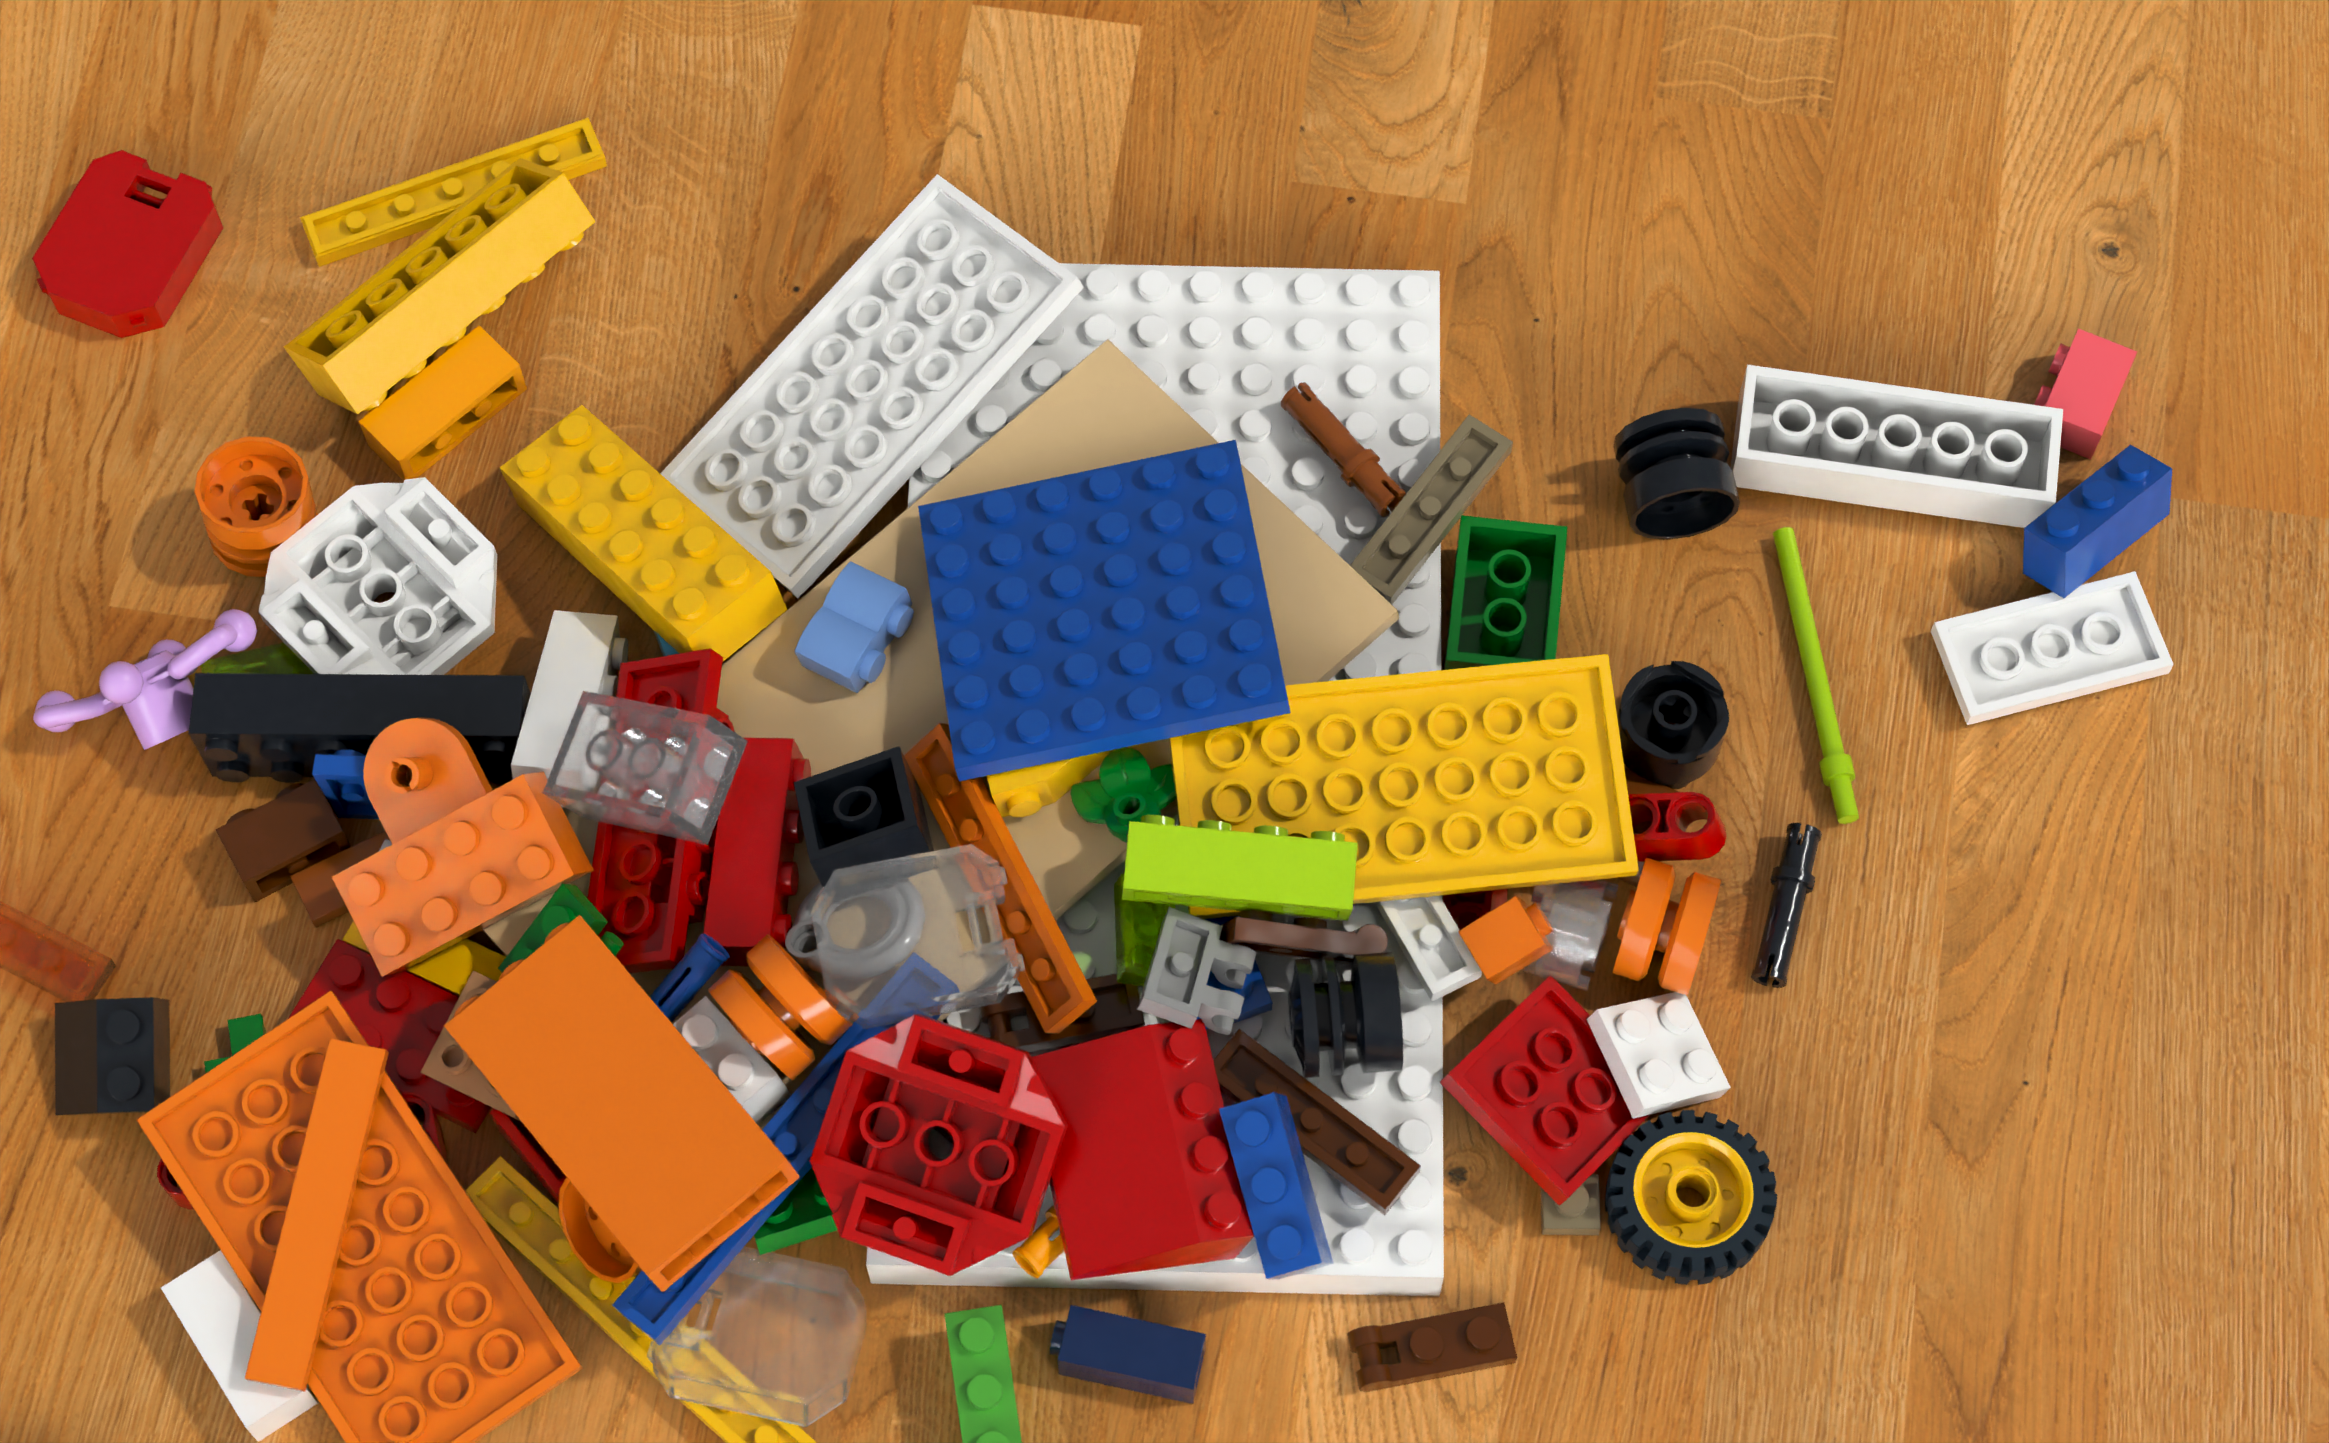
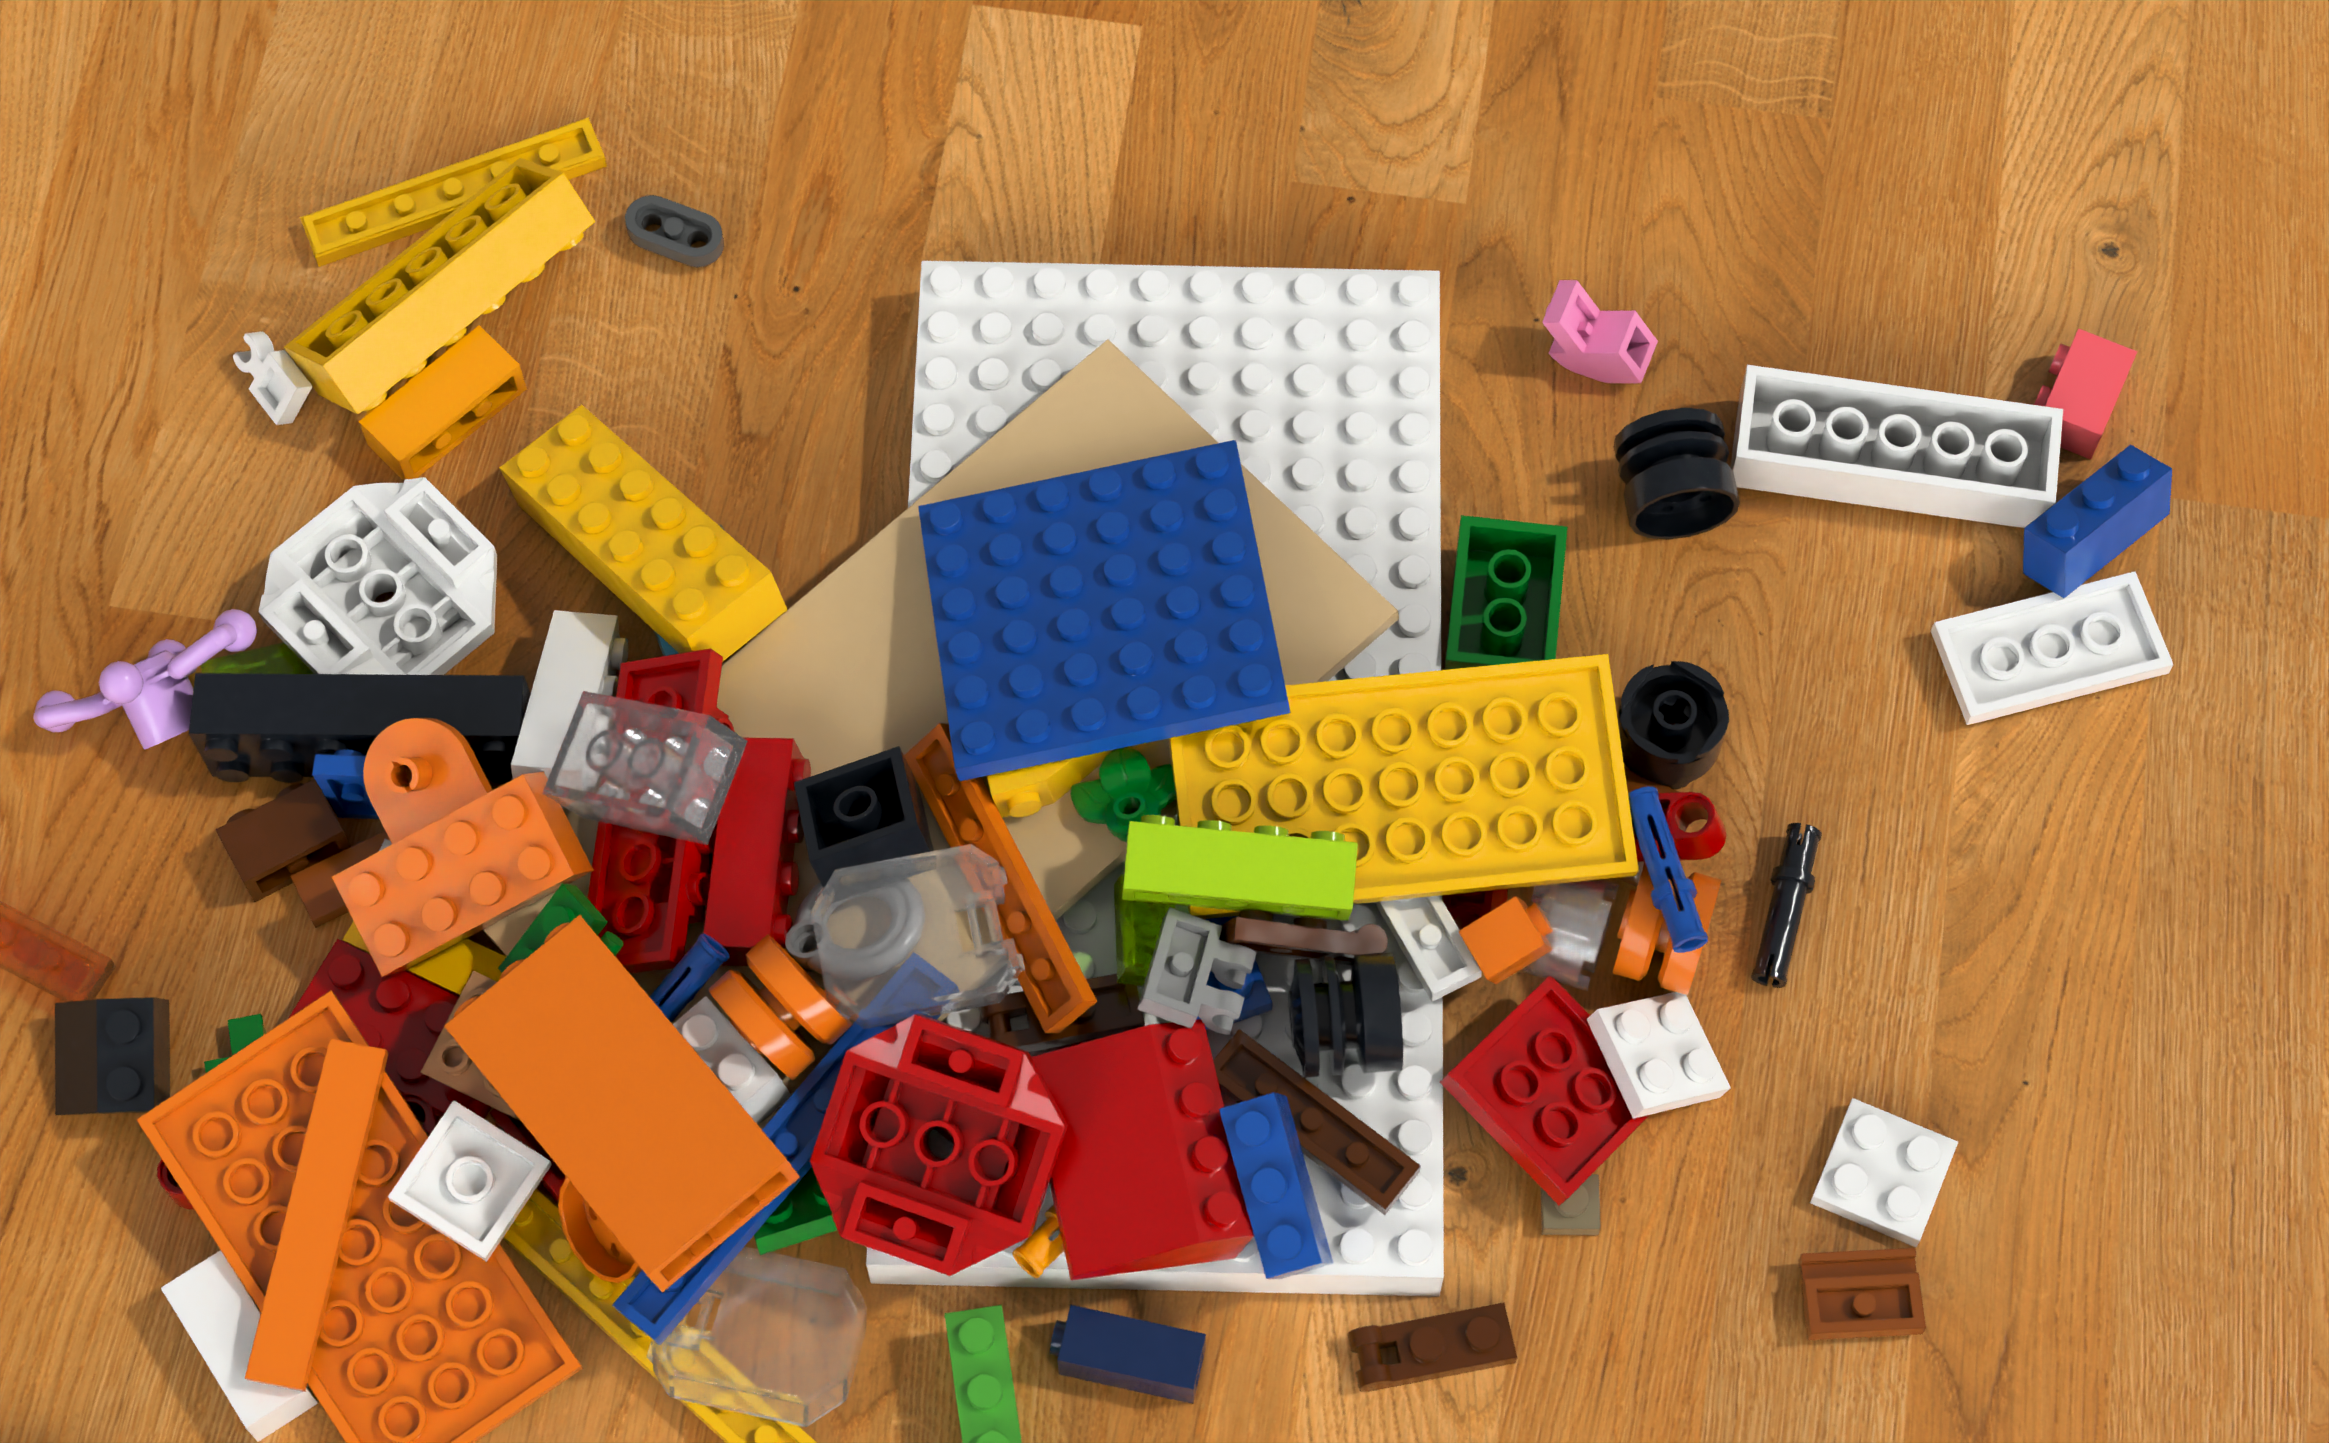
(122, 253): red piece -> none
(252, 501): orange wheel -> none
(277, 379): none -> white plate
(470, 1180): none -> white plate
(678, 231): none -> dark grey plate
(855, 627): medium blue brick -> none
(871, 383): white plate -> none
(1356, 463): dark orange pin -> none
(1431, 507): dark tan plate -> none
(1597, 342): none -> bright pink brick
(1682, 1238): wheel -> none
(1683, 925): none -> blue pin
(1835, 766): lime bar -> none
(1861, 1294): none -> dark orange plate
(1884, 1172): none -> white plate

